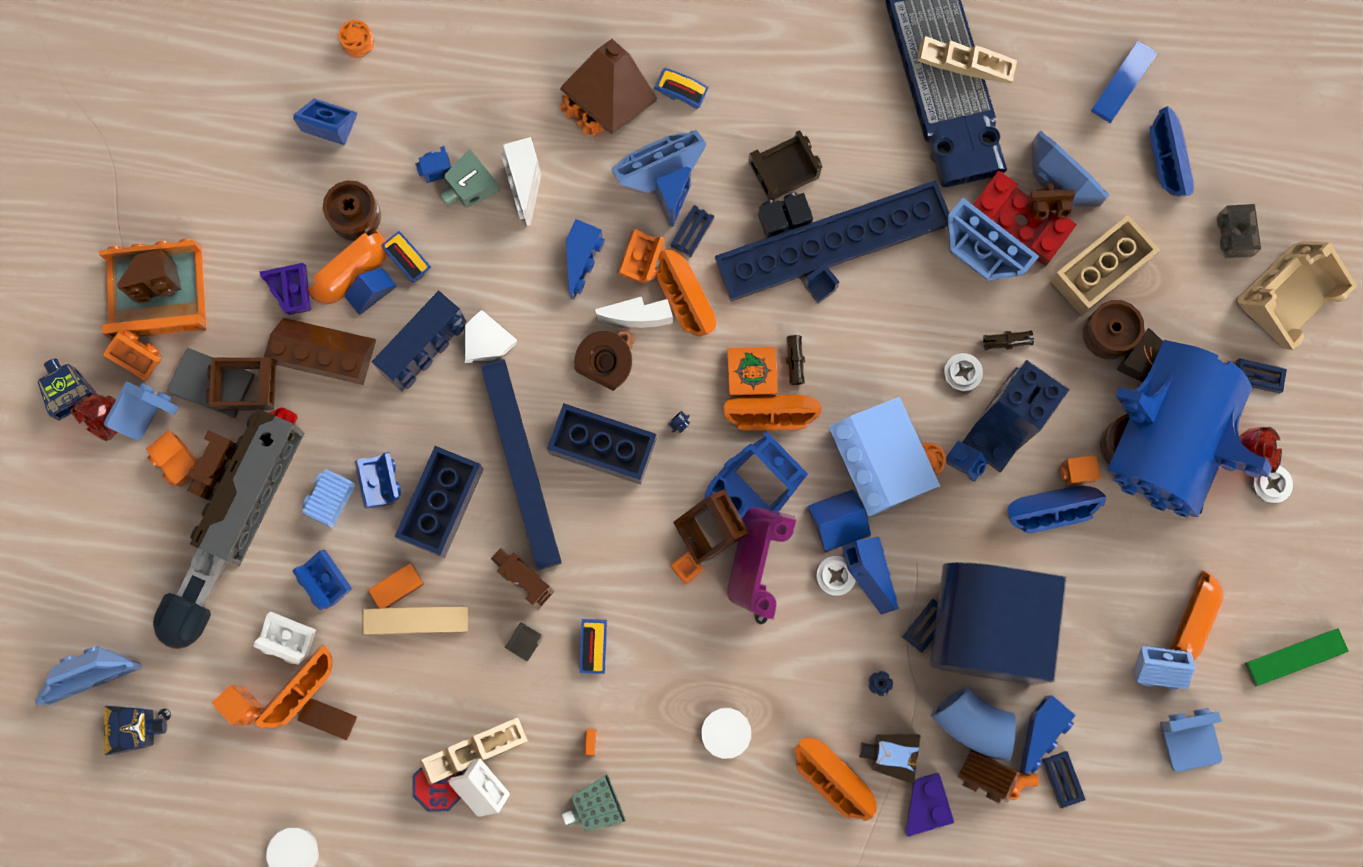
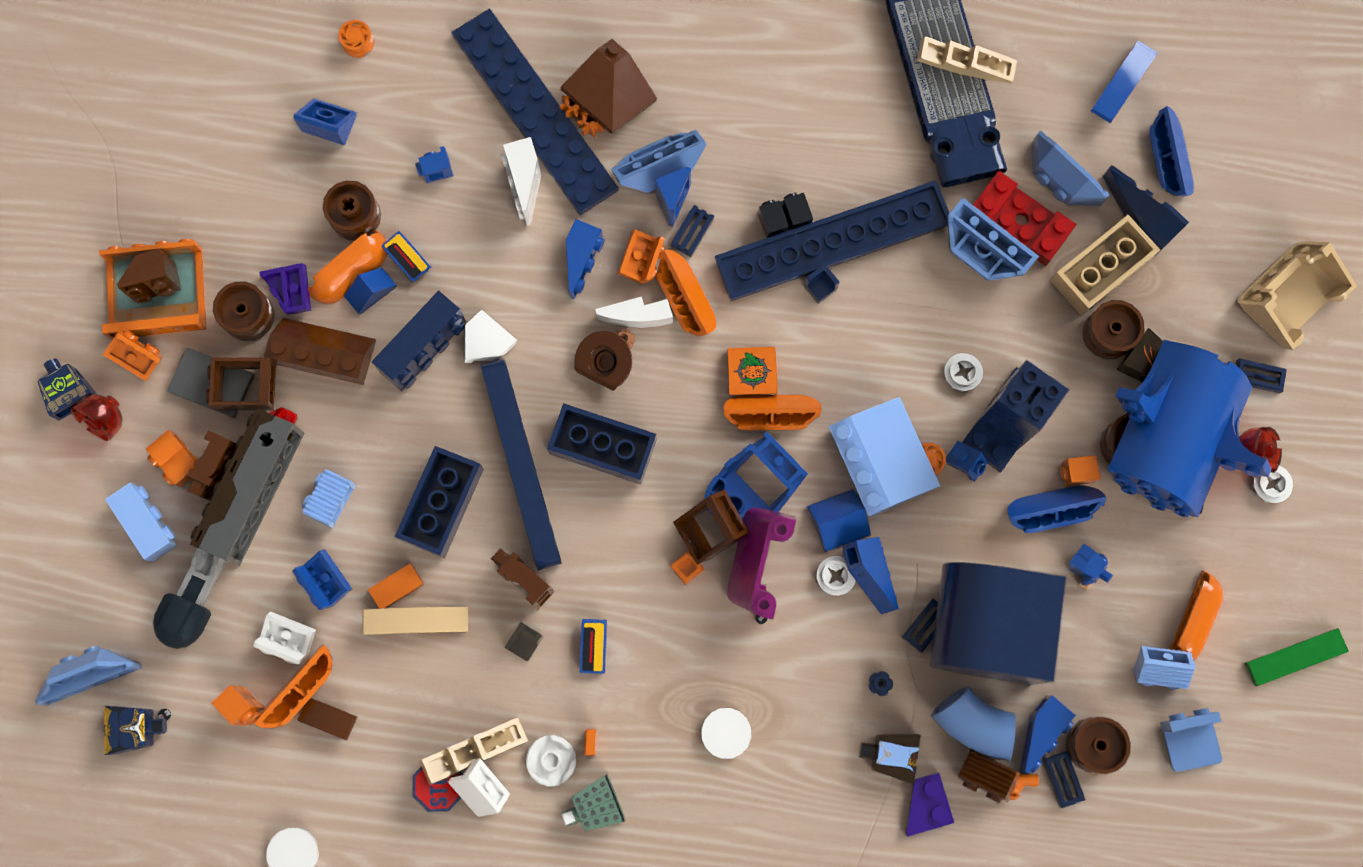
(136, 409): medium blue bracket -> none
(142, 521): none -> light blue brick
(243, 311): none -> reddish brown wheel
(377, 481): bracket -> none
(468, 182): sand green torso -> none
(535, 111): none -> dark blue plate
(551, 760): none -> white tile
(679, 422): dark blue plate -> none
(682, 87): slope -> none
(786, 166): dark brown panel -> none
(795, 360): dark brown pin -> none
(834, 779): orange brick -> none
(1008, 340): dark brown pin -> none
(1051, 199): reddish brown hips -> none
(1090, 566): none -> blue piece
(1108, 755): none -> reddish brown wheel
(1157, 220): none -> dark blue wedge
(1245, 220): clear smoke brick -> none

